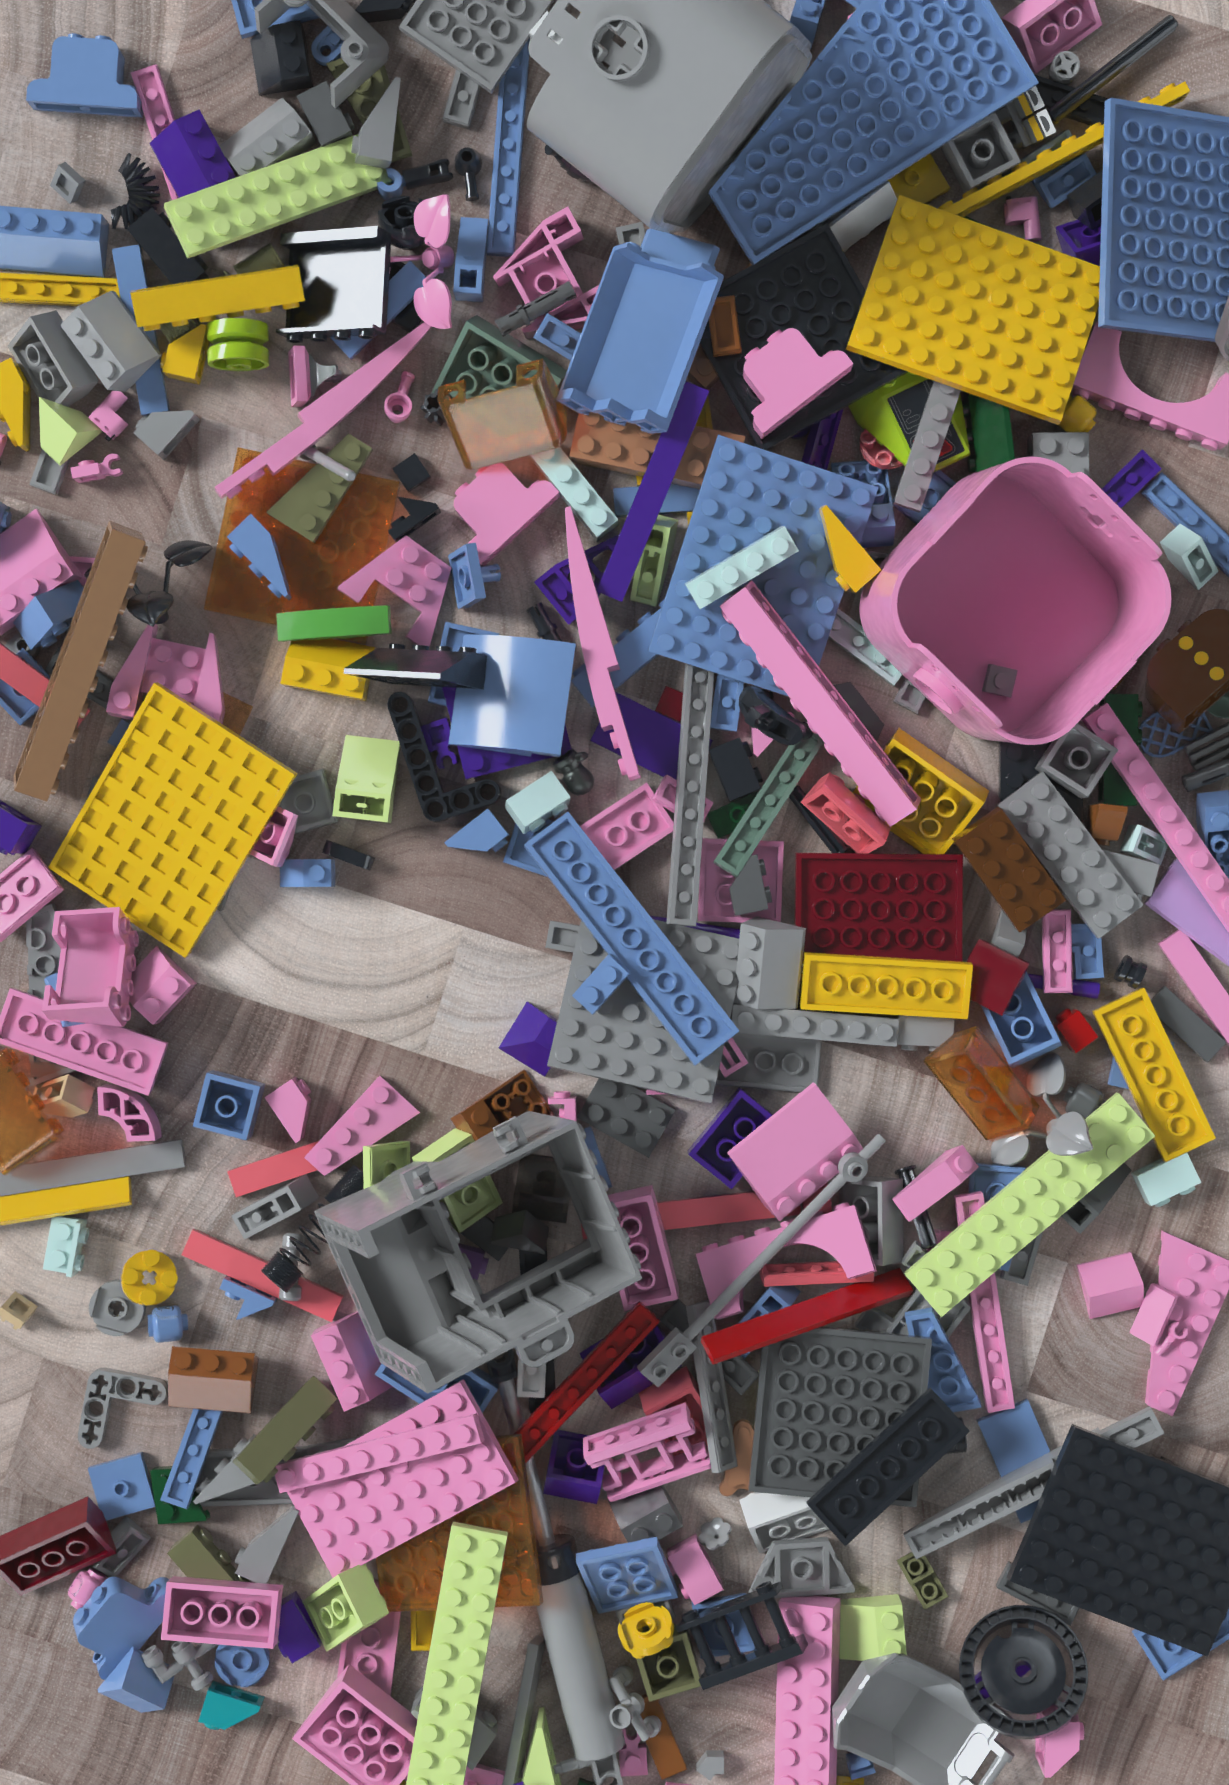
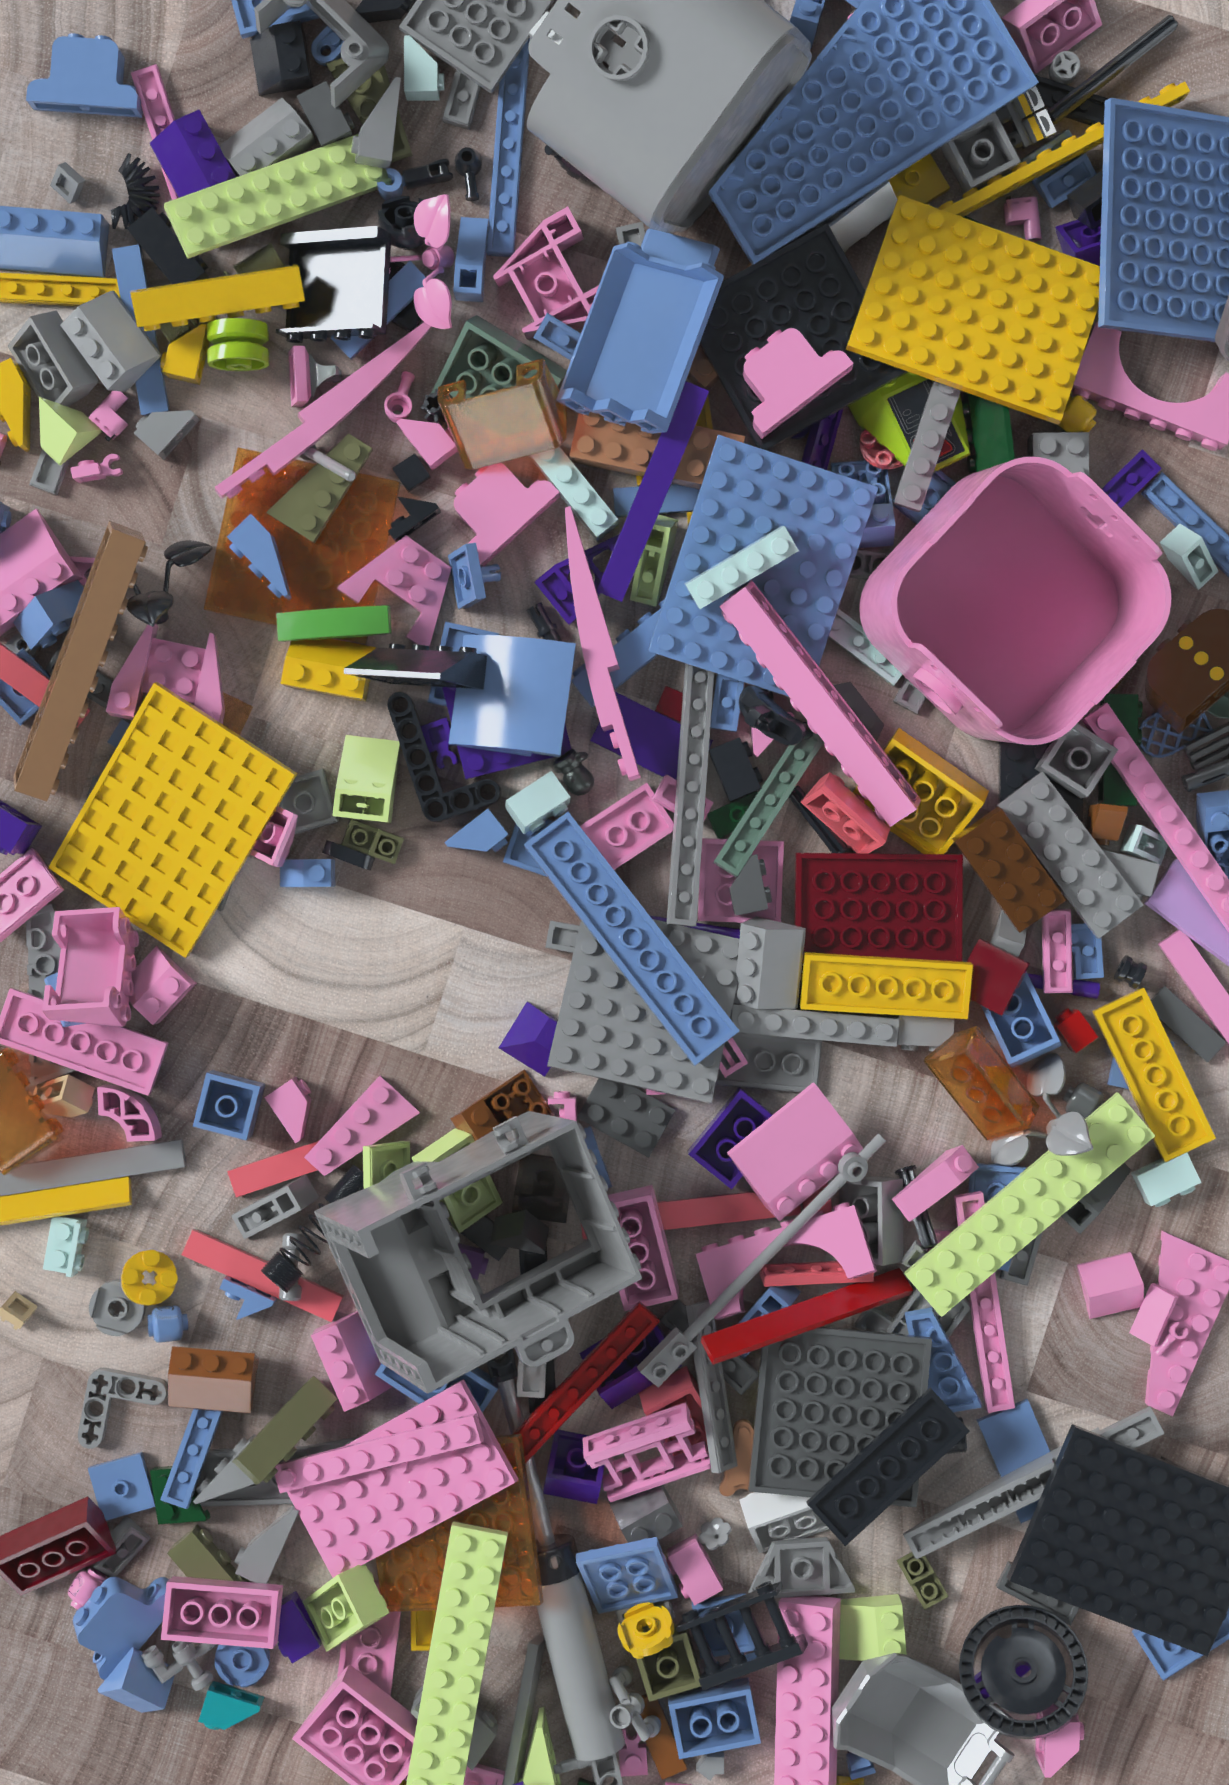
(372, 841): none -> olive slope
(421, 73): none -> light aqua slope
(429, 440): none -> bright pink slope
(525, 314): dark grey pin -> none
(601, 984): medium blue plate -> none
(714, 1718): none -> medium blue brick
(724, 327): dark orange tile -> none
(847, 555): yellow slope -> none
(999, 680): light grey plate -> none

